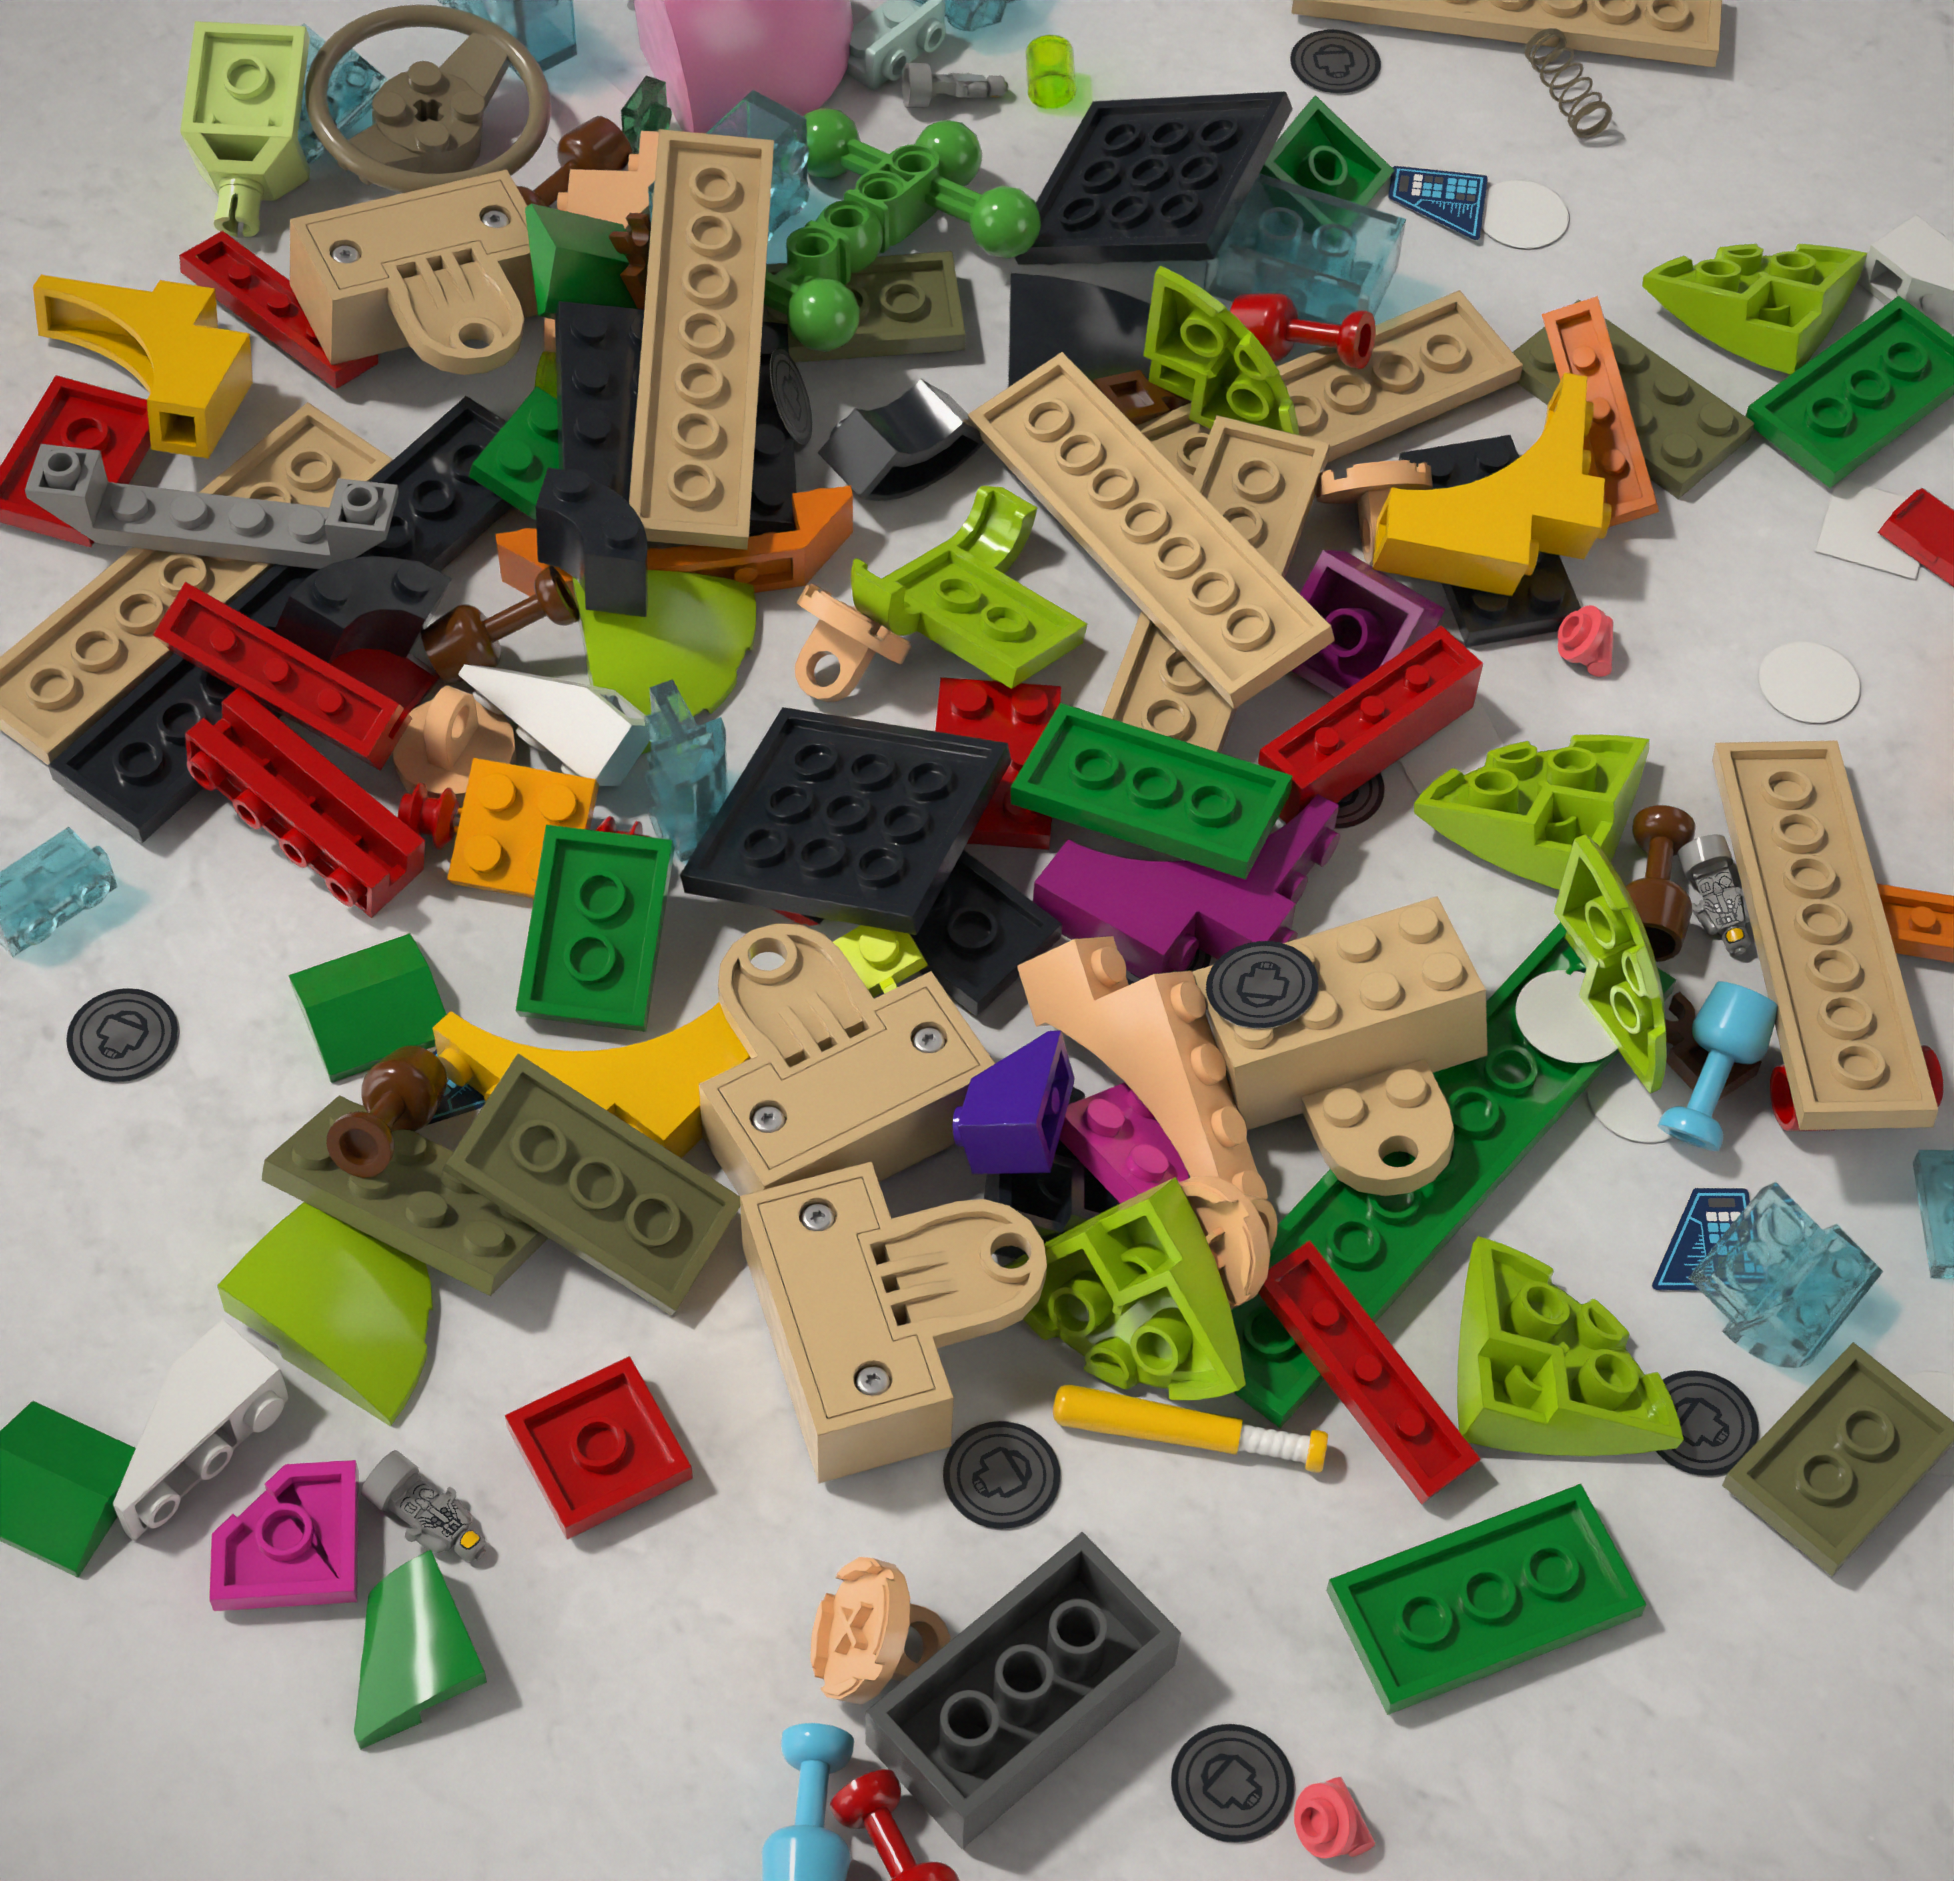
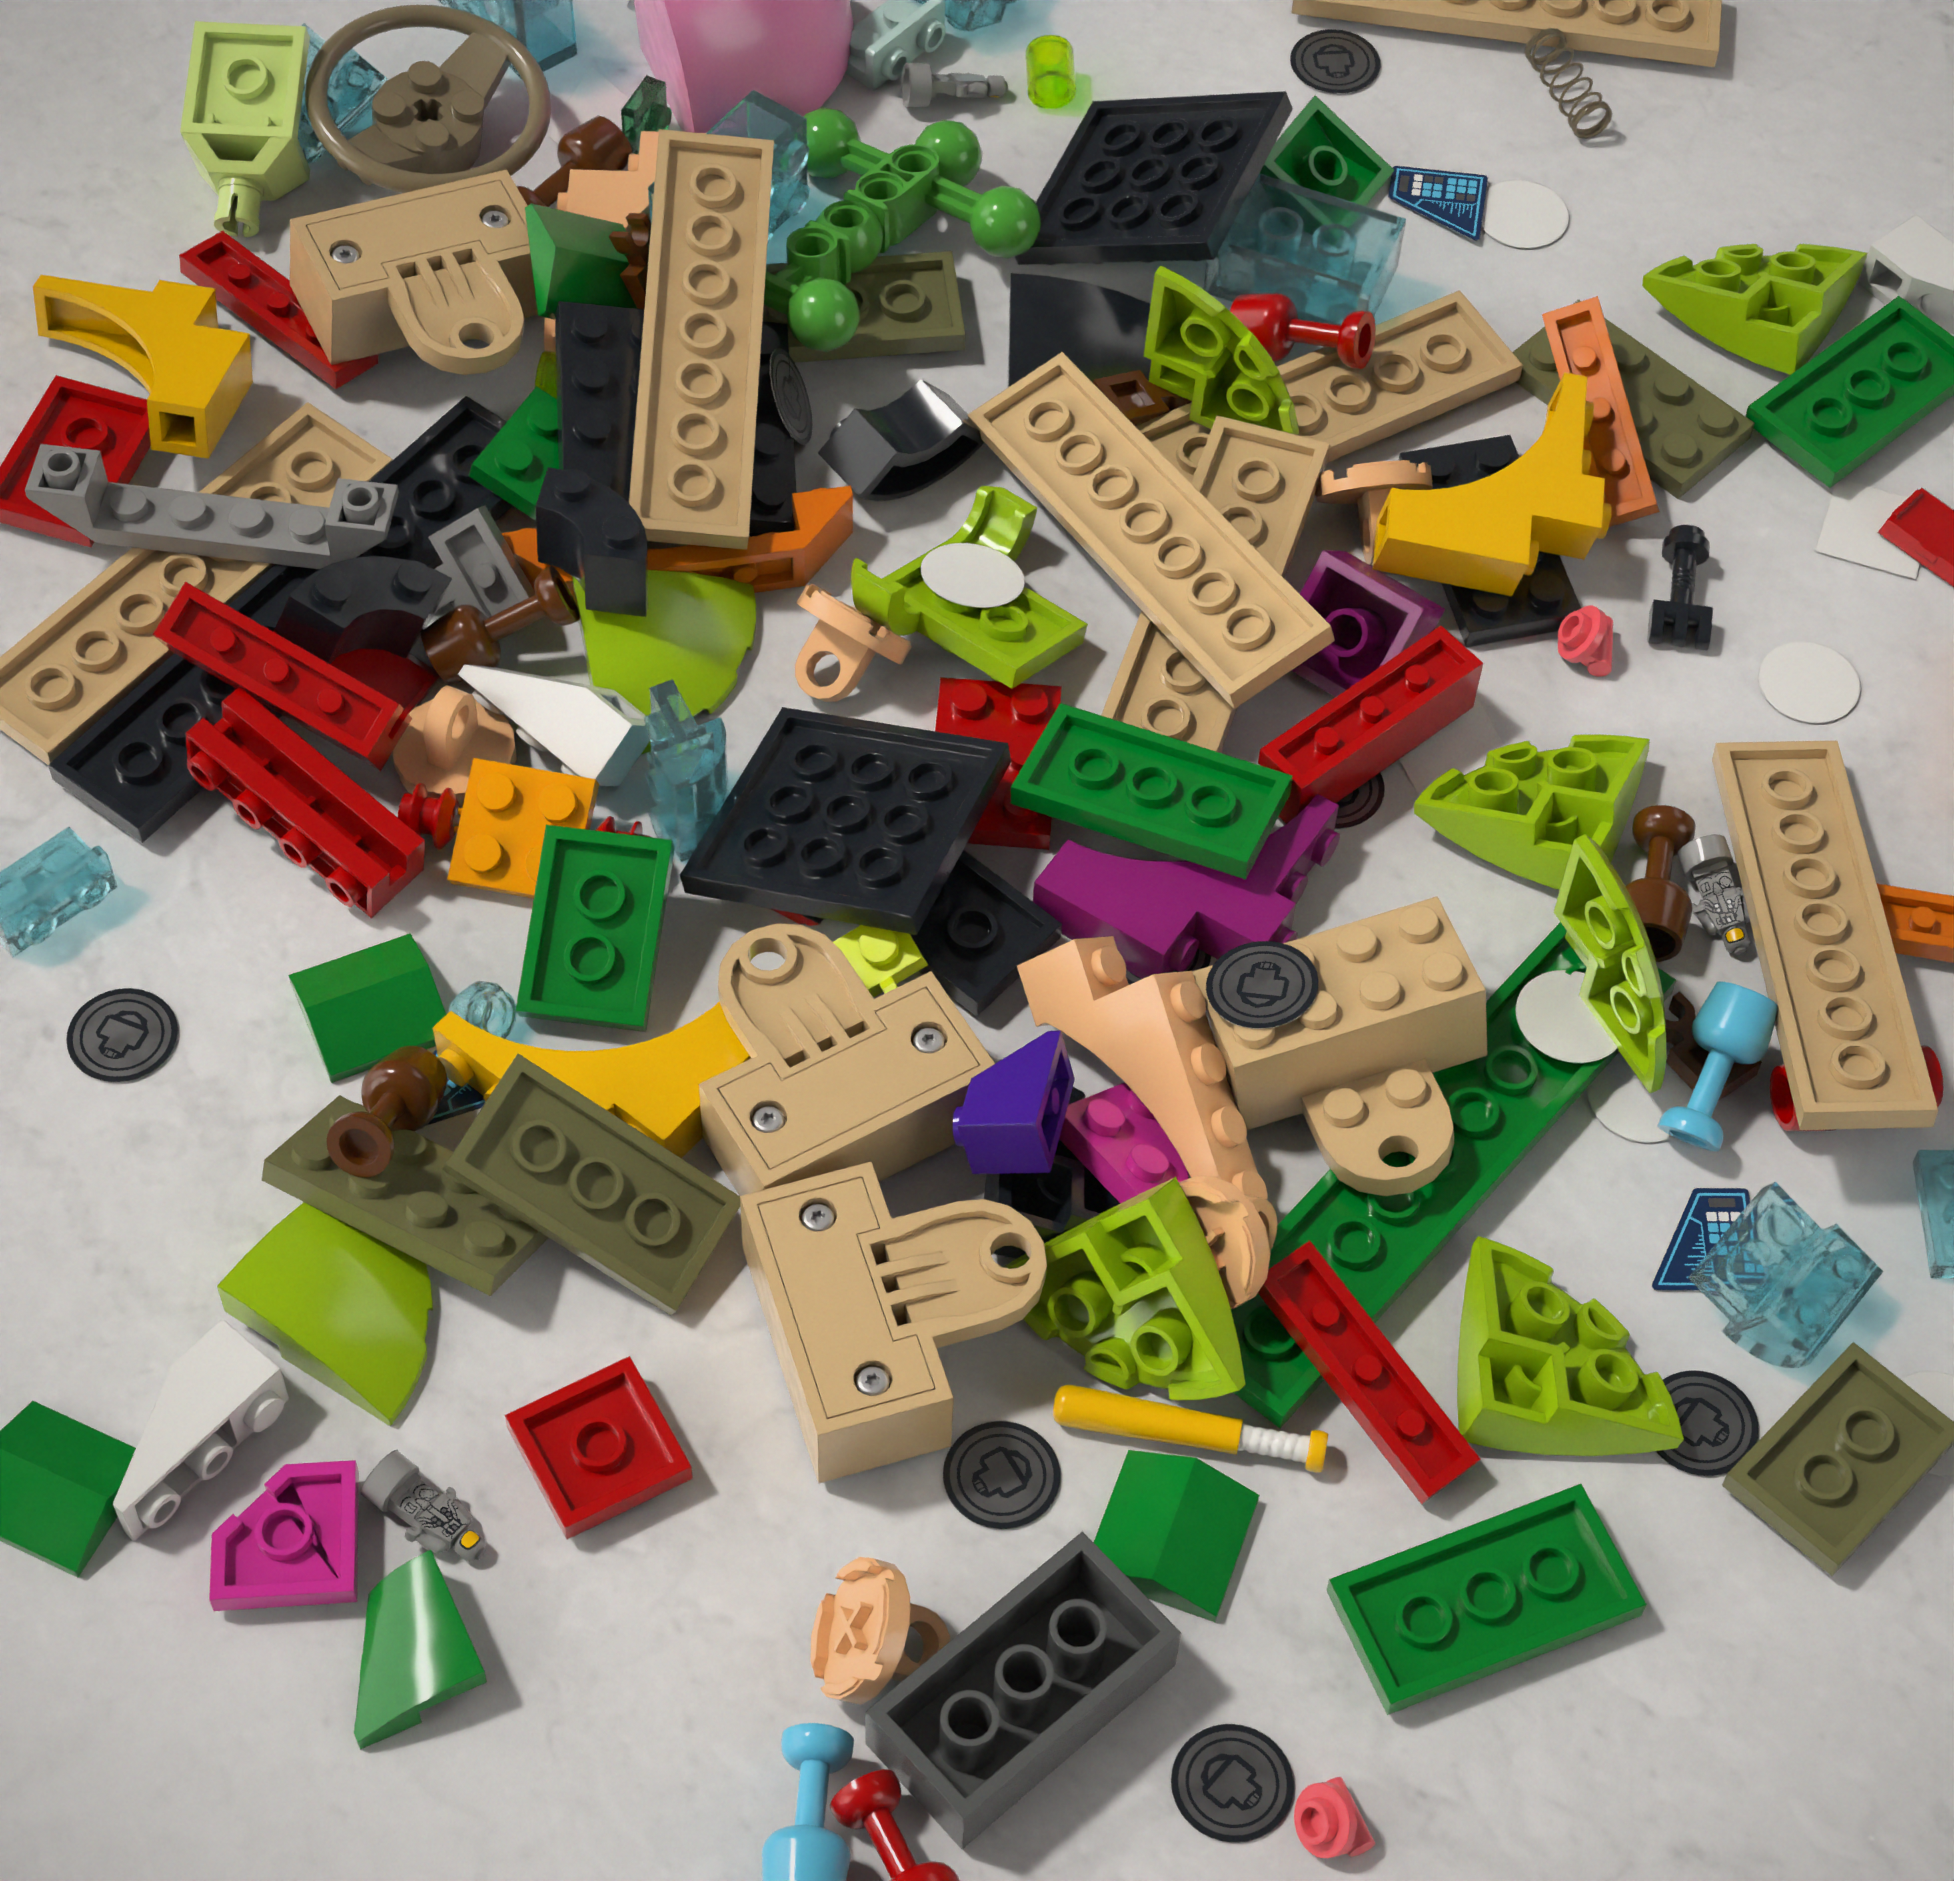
(479, 564): none -> light grey hinge
(486, 1007): none -> clear light blue plate
(972, 575): none -> white sticker
(1176, 1529): none -> green slope
(1685, 550): none -> black hinge

